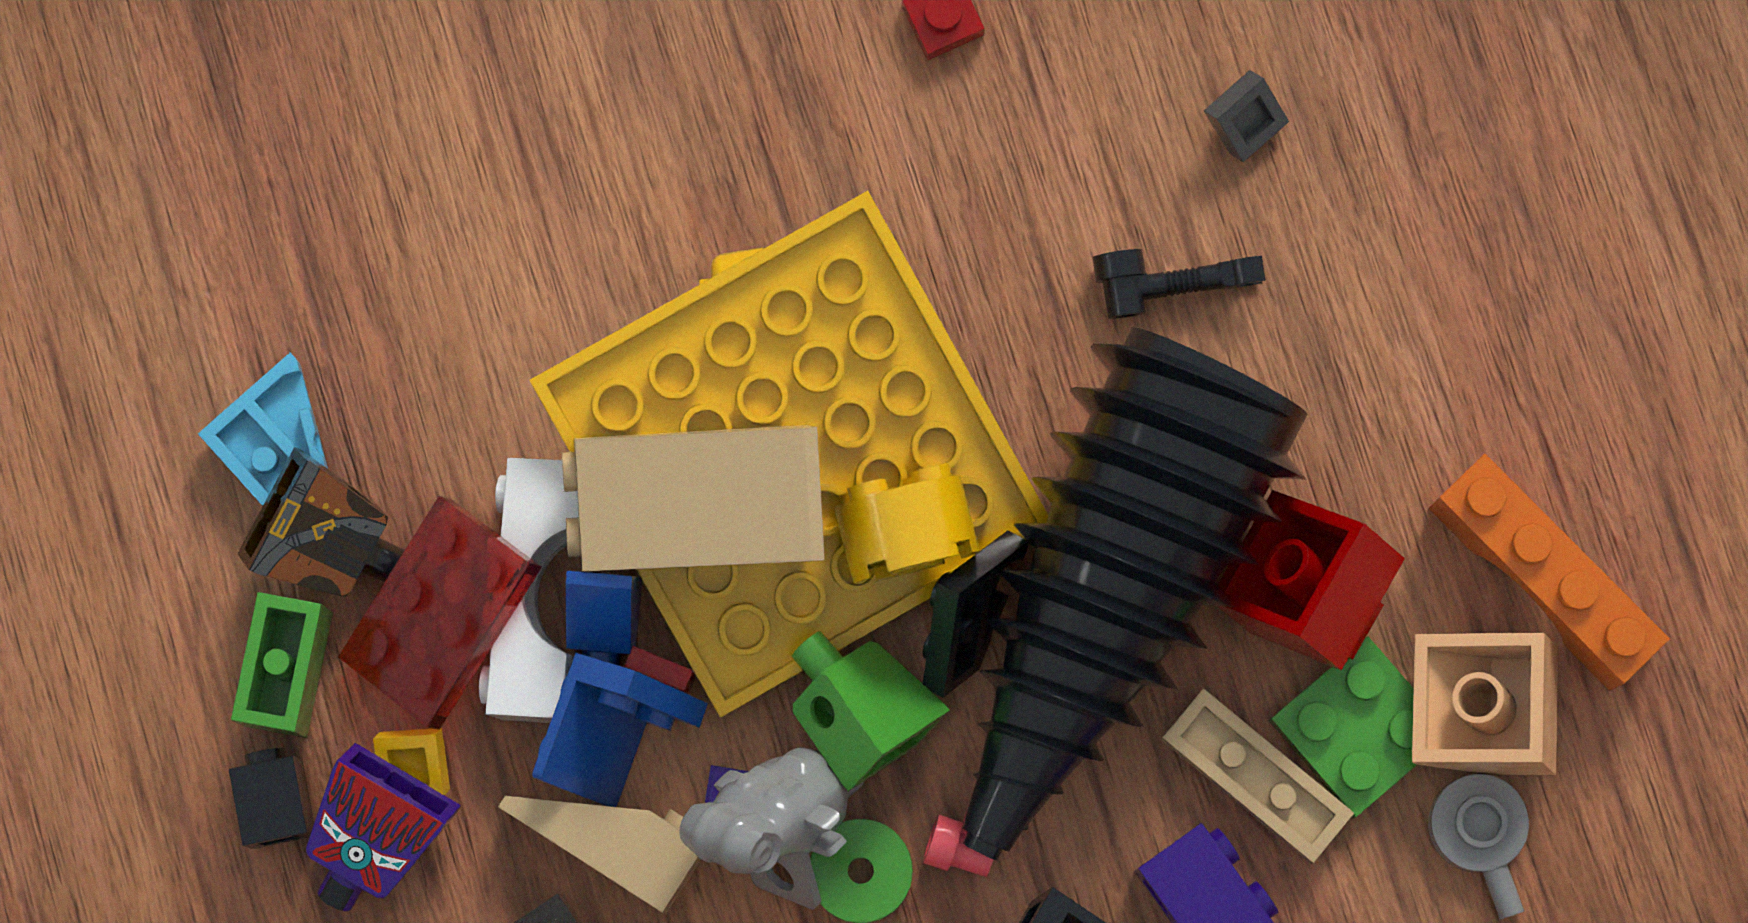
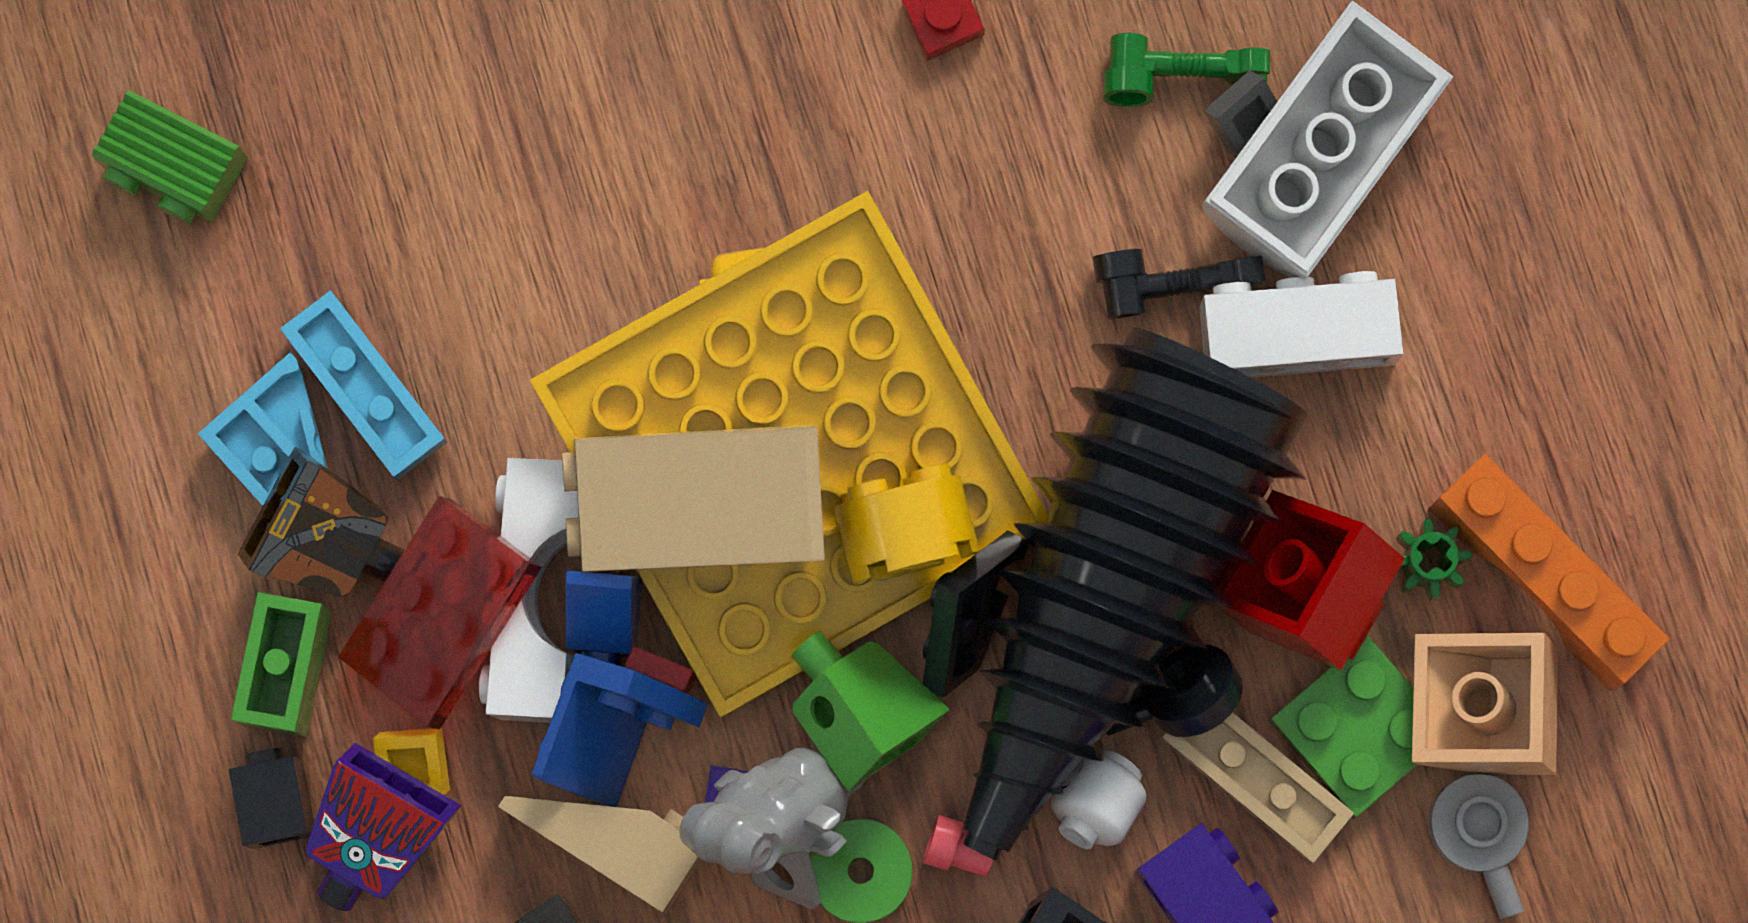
(168, 158): none -> bright green brick
(363, 385): none -> medium azure plate
(1099, 801): none -> white head
(1133, 68): none -> green brick
(1205, 693): none -> black piece
(1303, 325): none -> white brick
(1325, 143): none -> white brick
(1447, 561): none -> green gear

